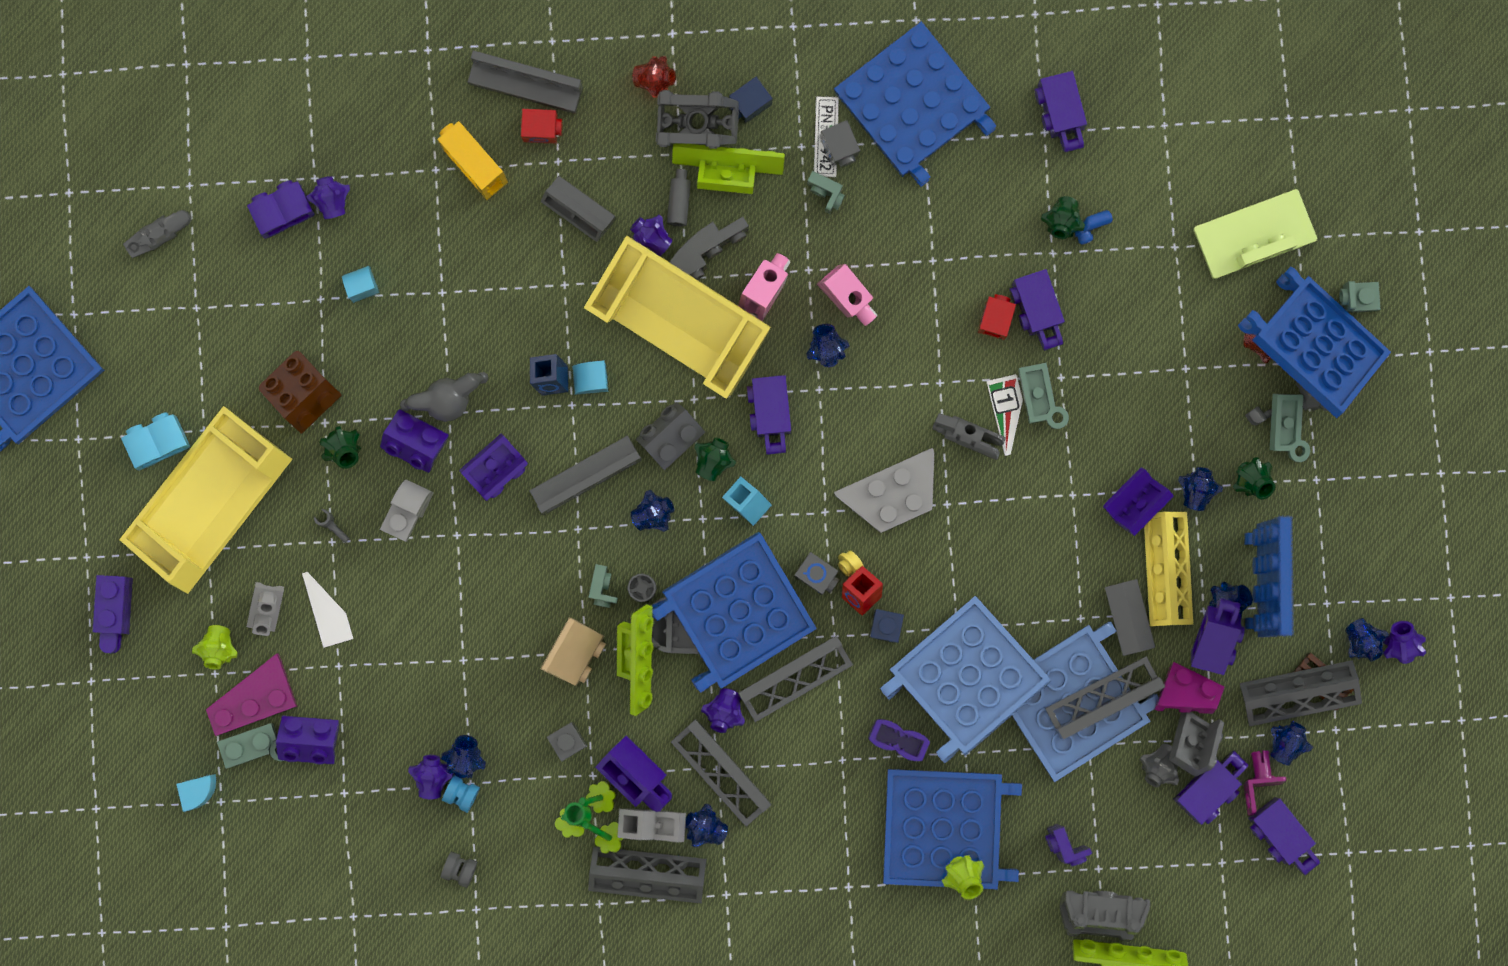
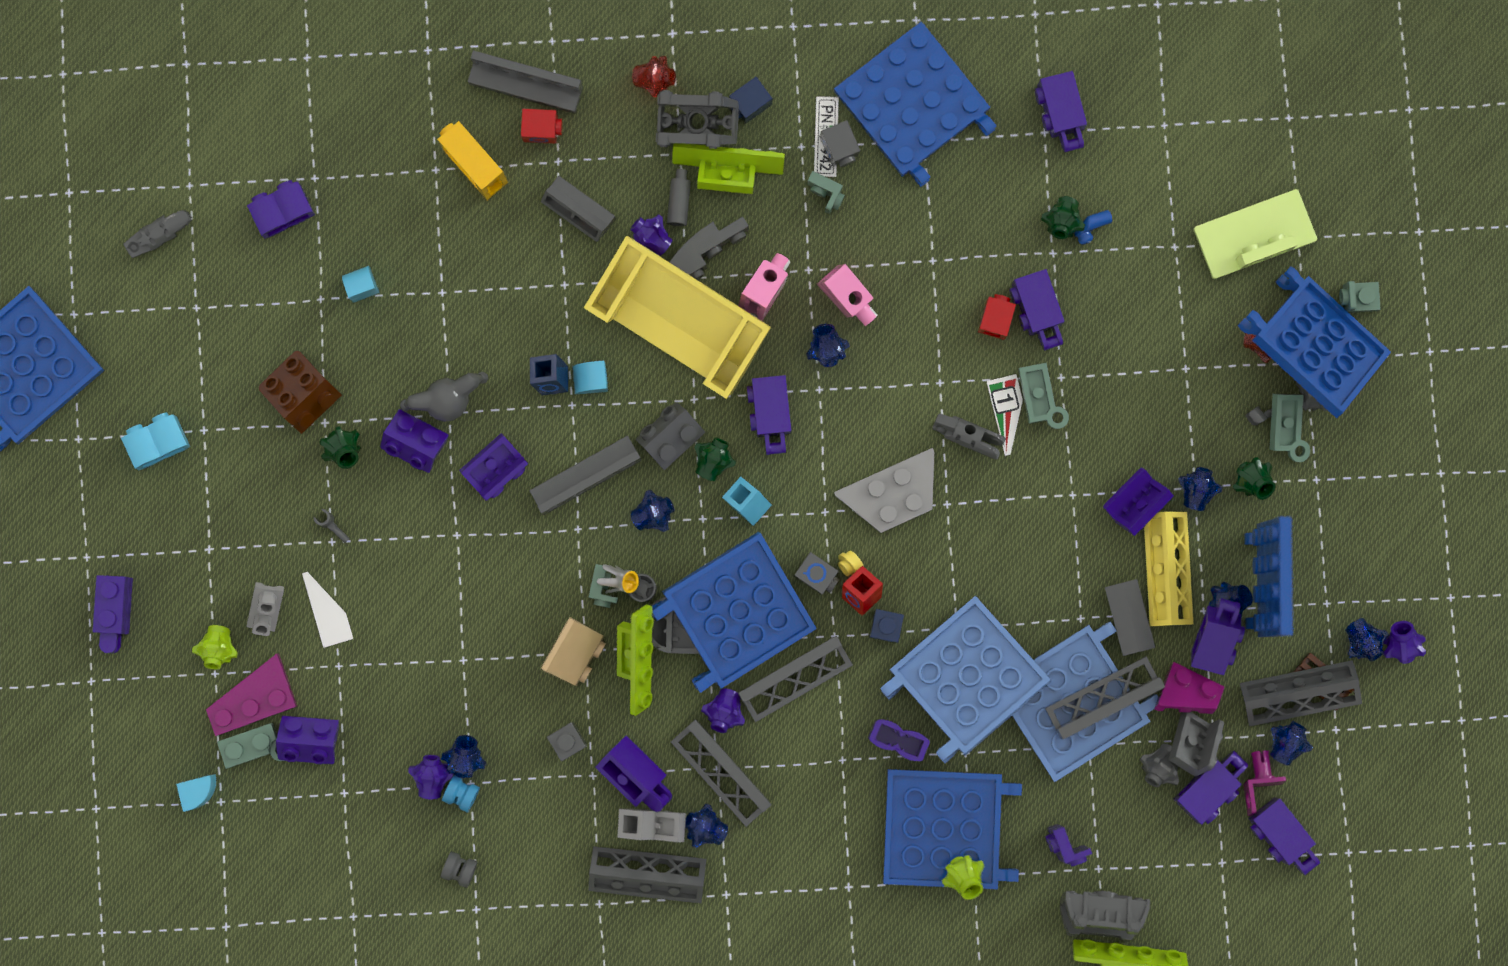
(205, 500): light yellow slope -> none
(329, 197): dark purple rock -> none
(406, 508): light grey brick -> none
(577, 818): lime plant -> none
(624, 581): none -> flat silver piece

